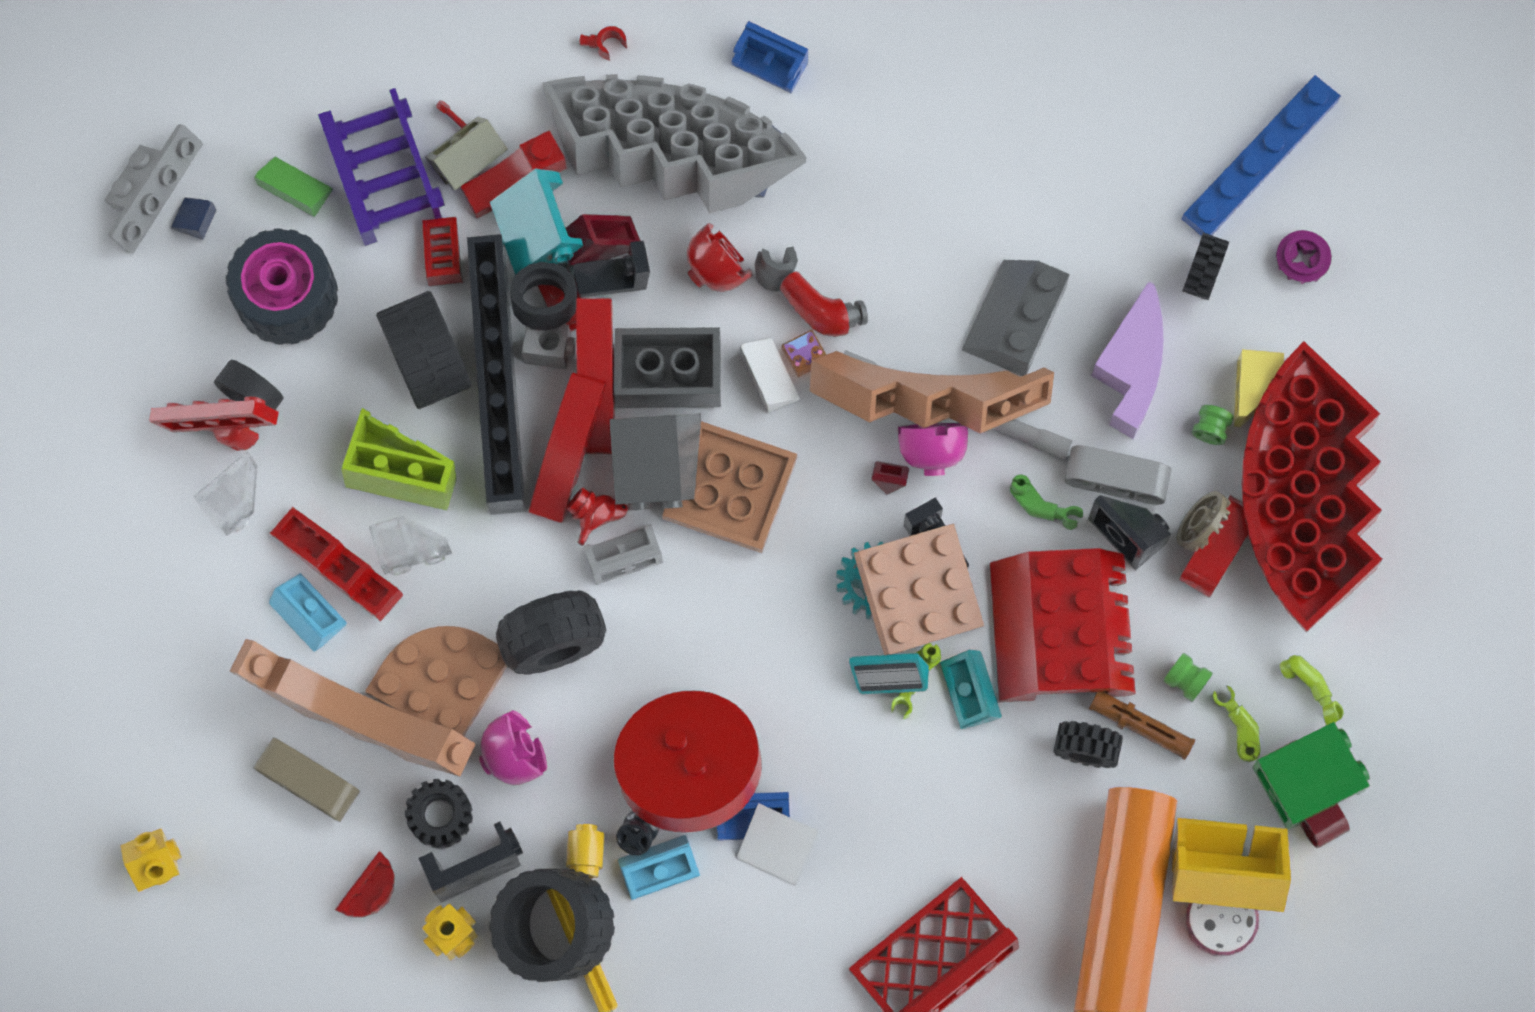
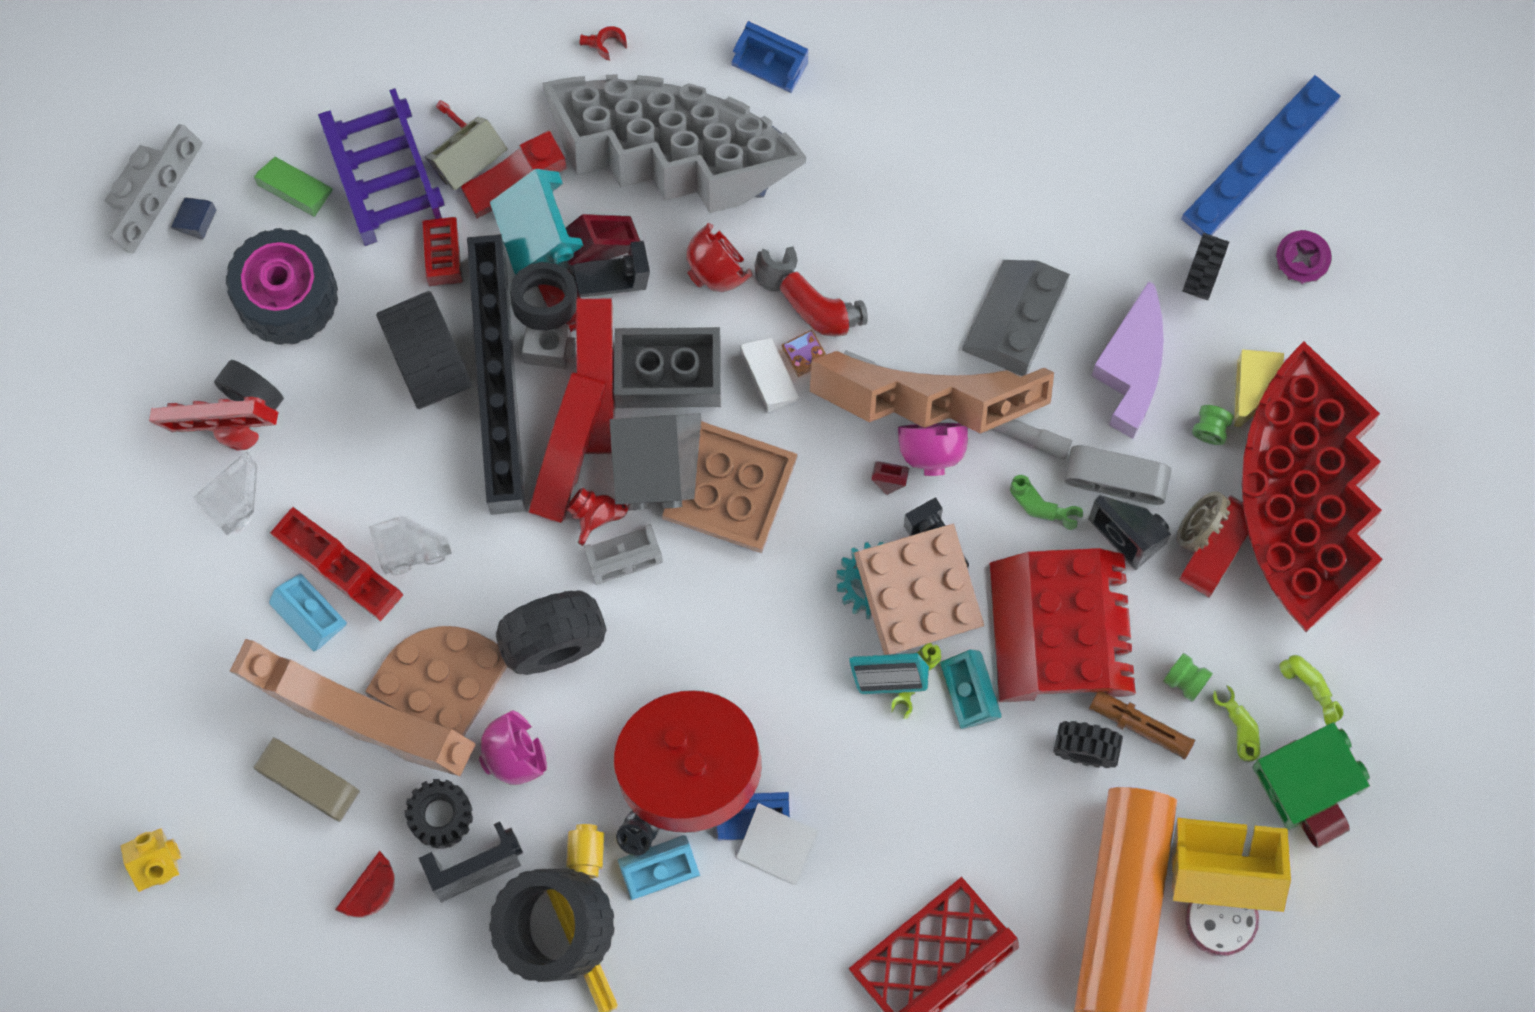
(395, 466): lime wedge -> none
(456, 943): yellow brick -> none

